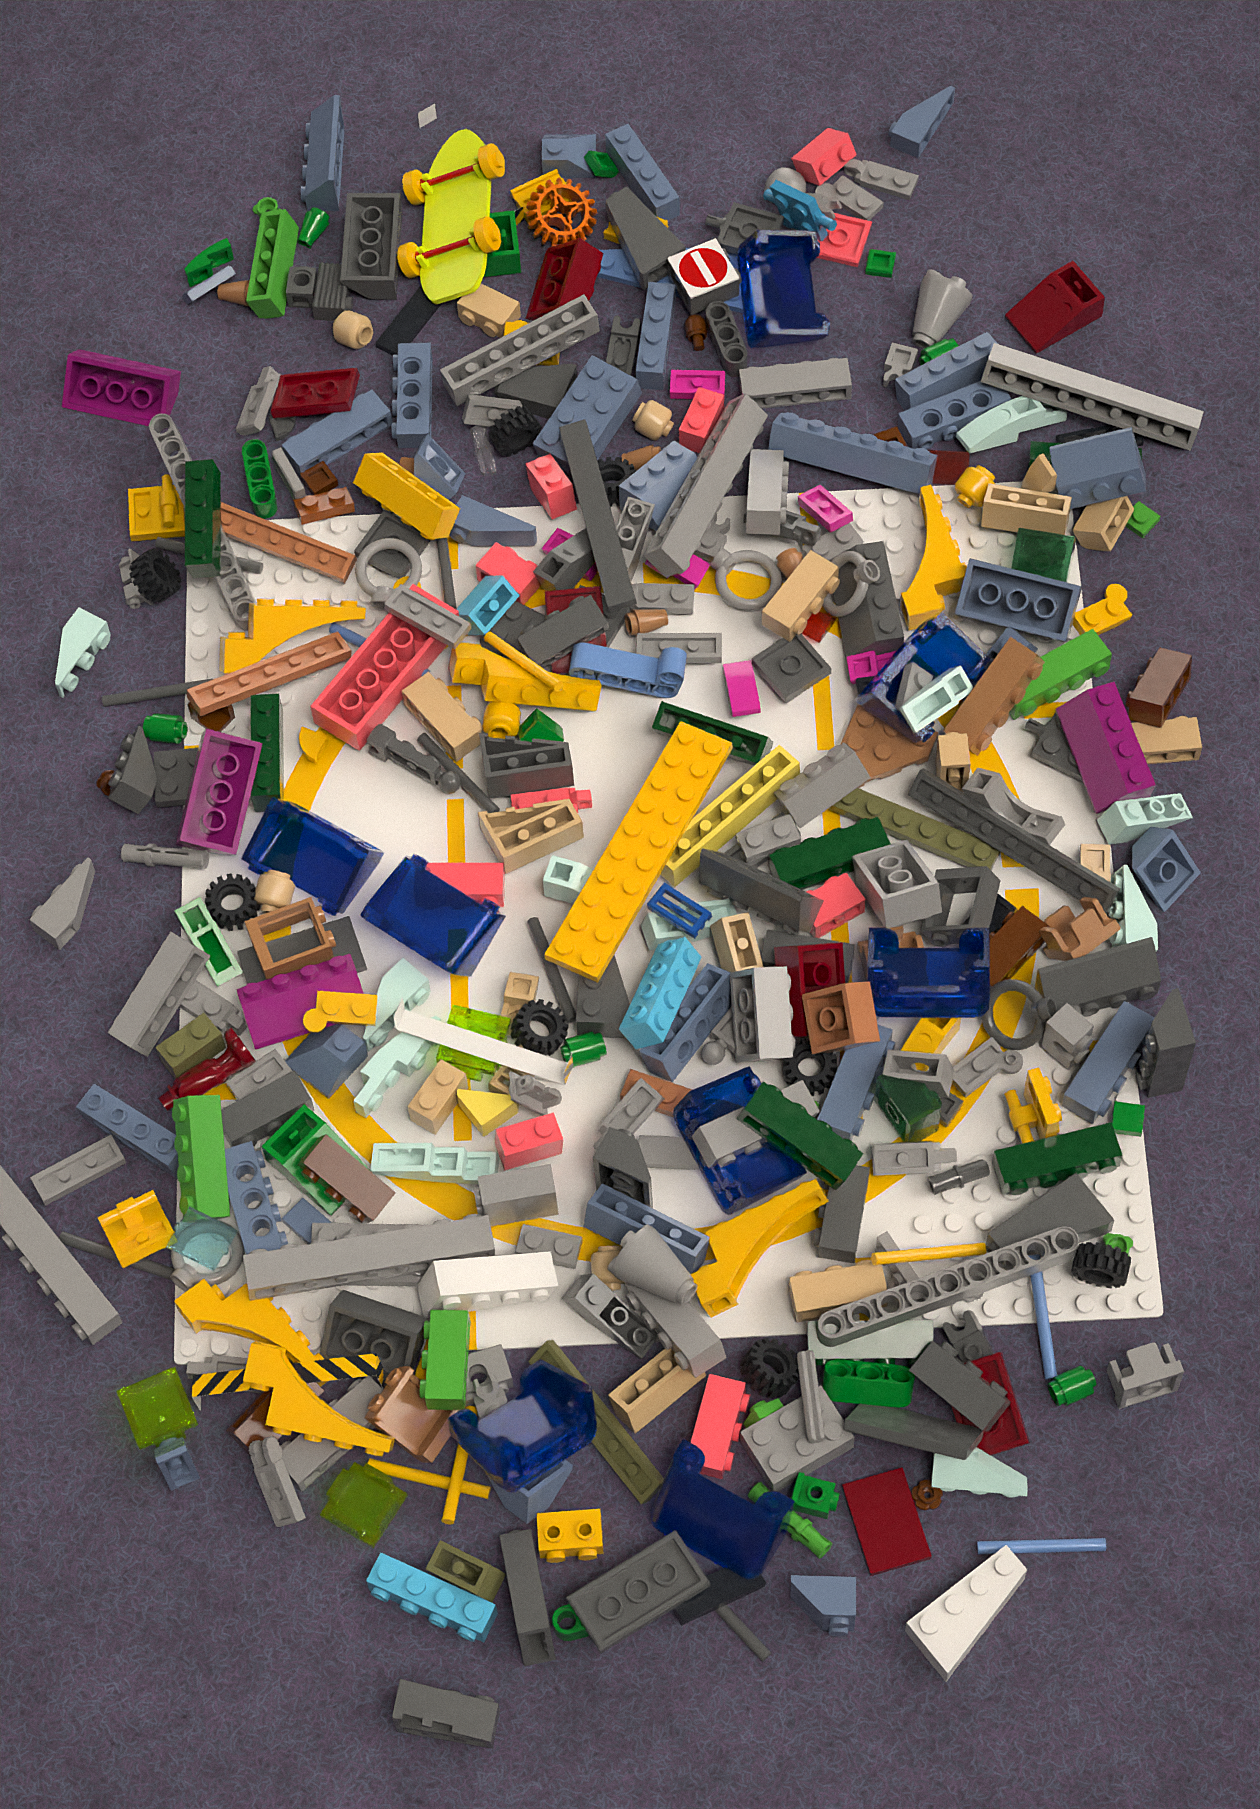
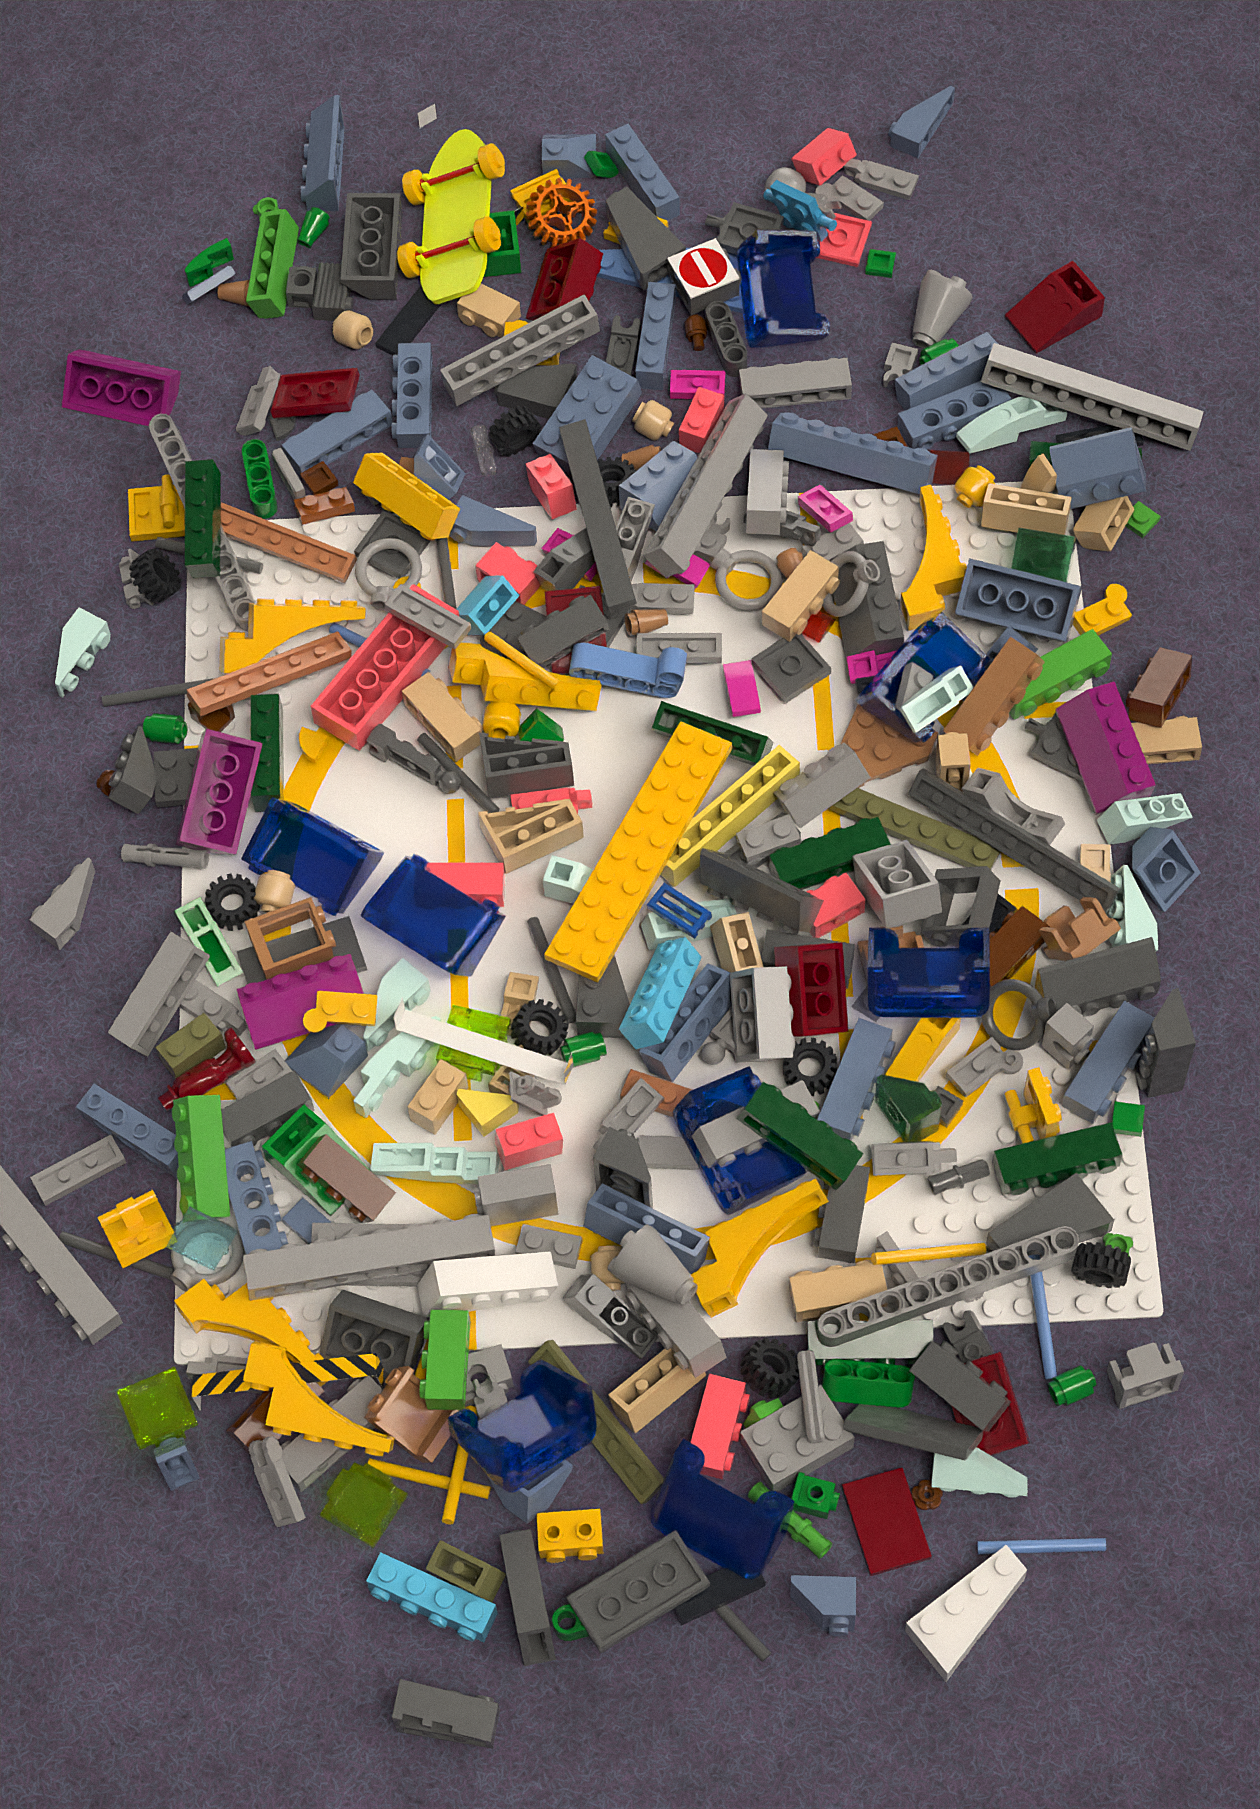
(484, 409): light grey plate -> none
(840, 1017): nougat brick -> none
(937, 1078): light grey brick -> none

